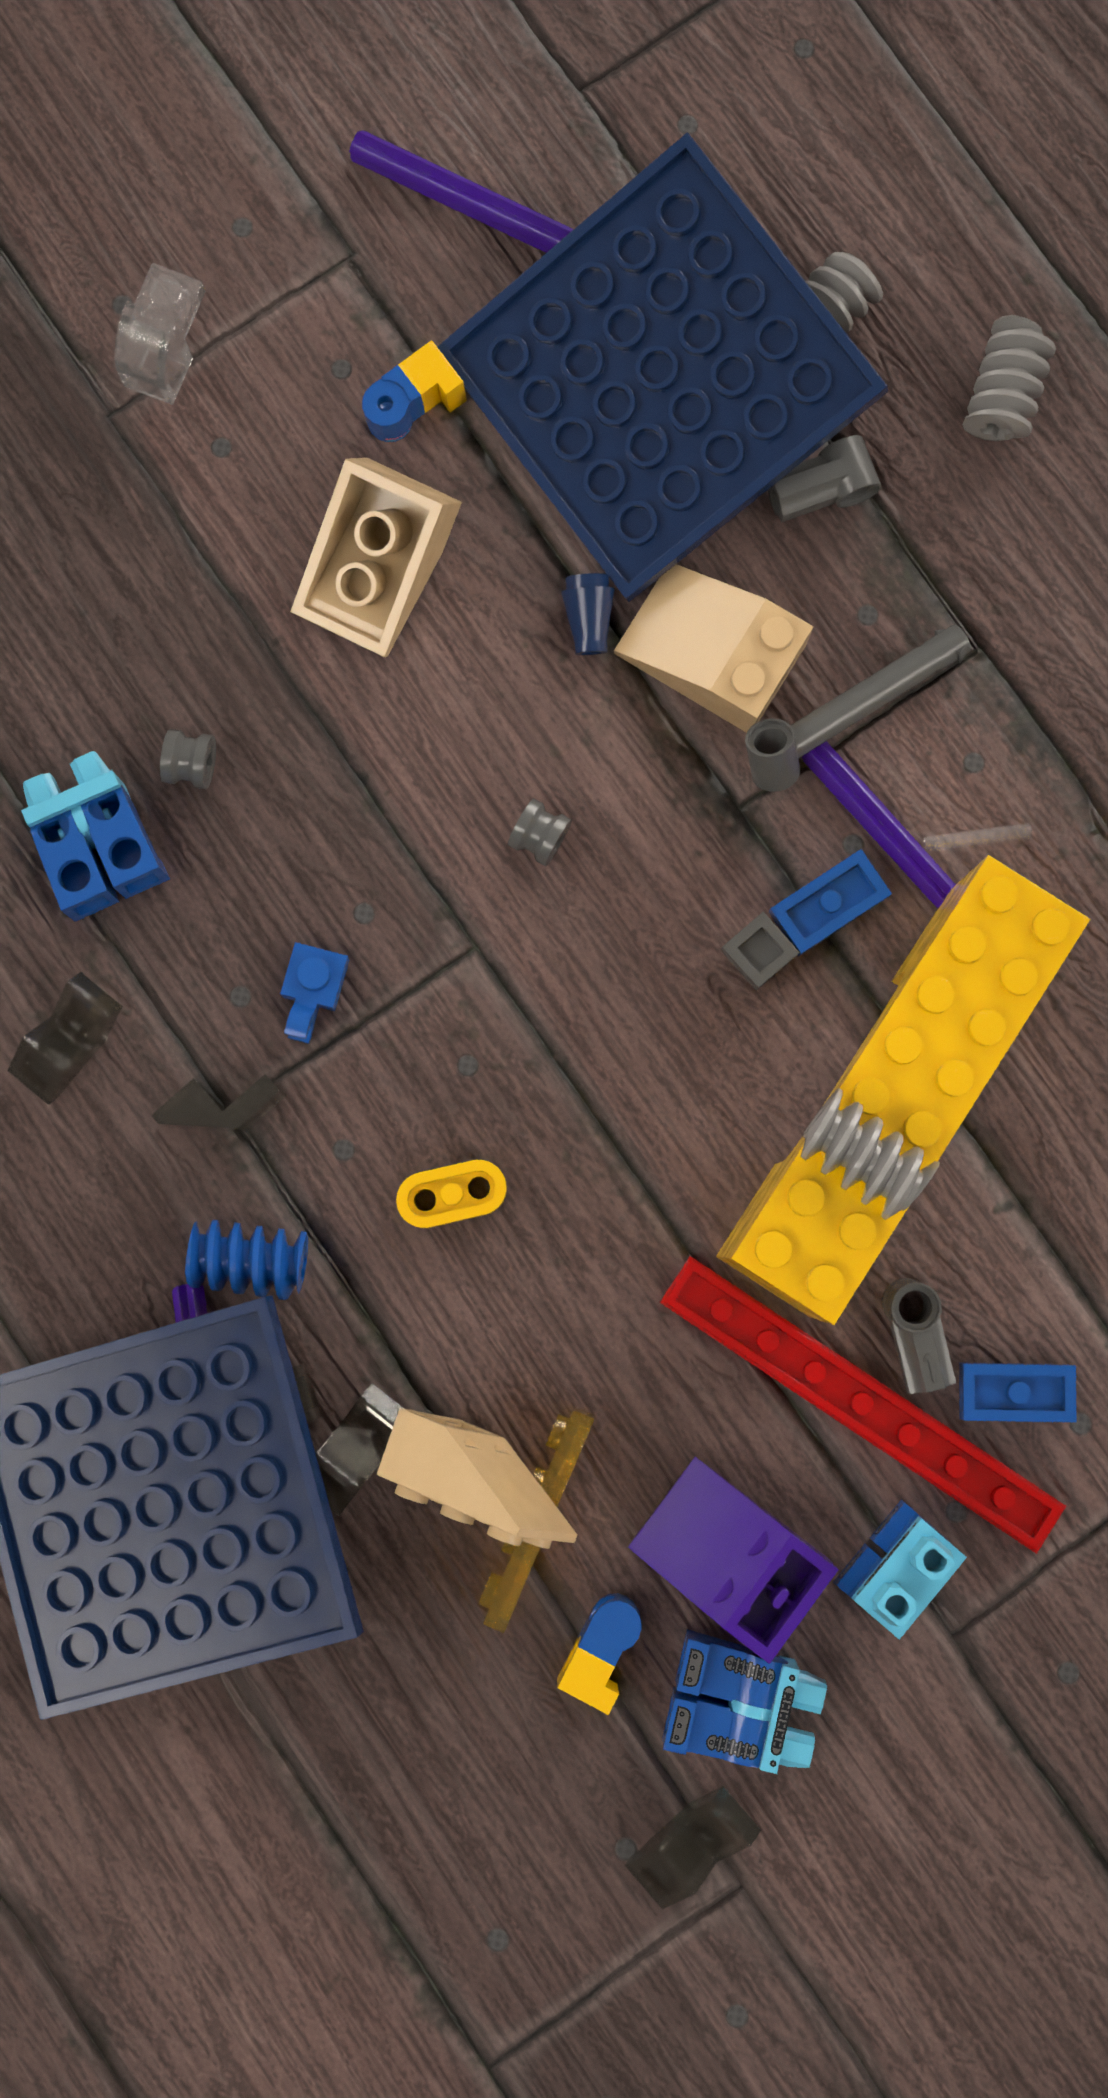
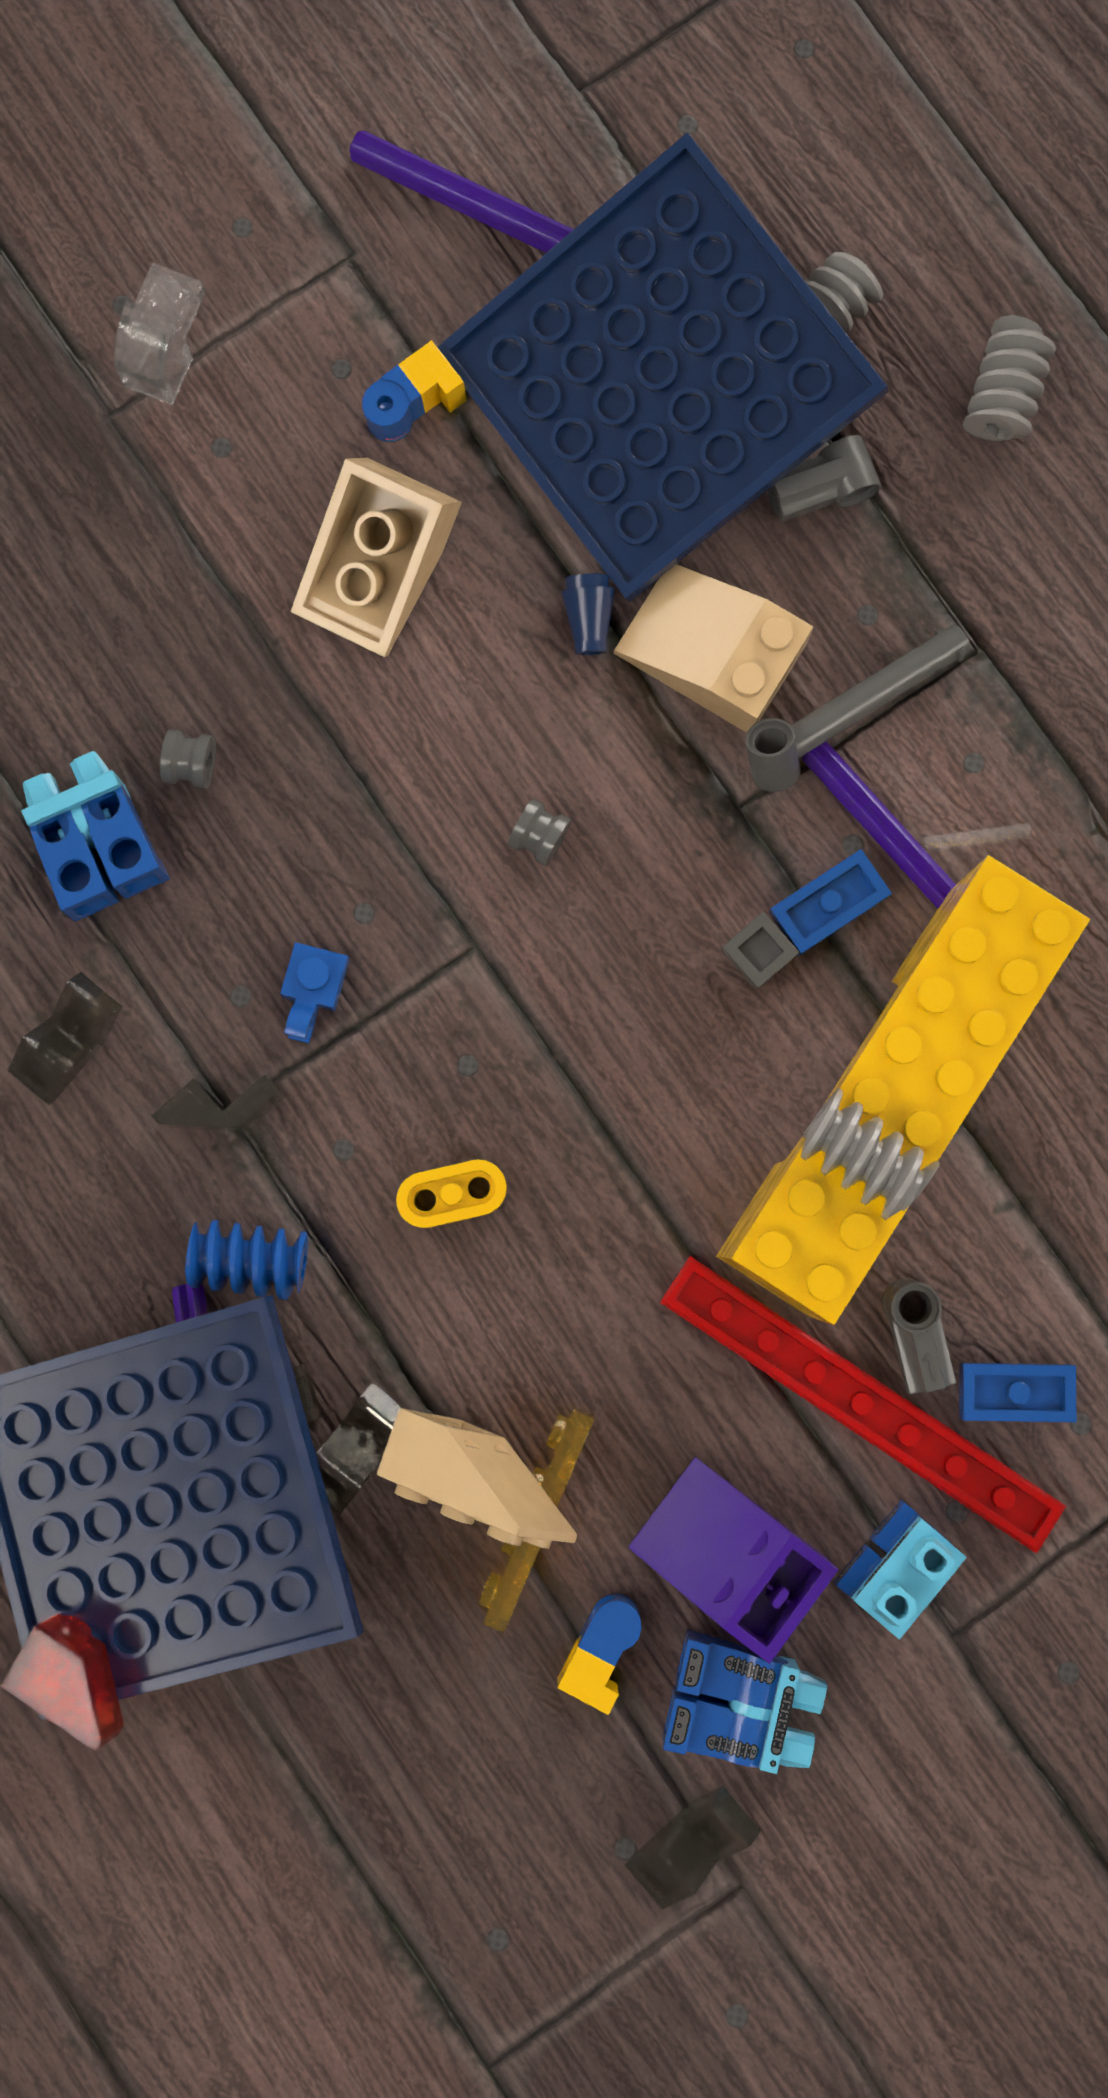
(68, 1680): none -> clear red slope

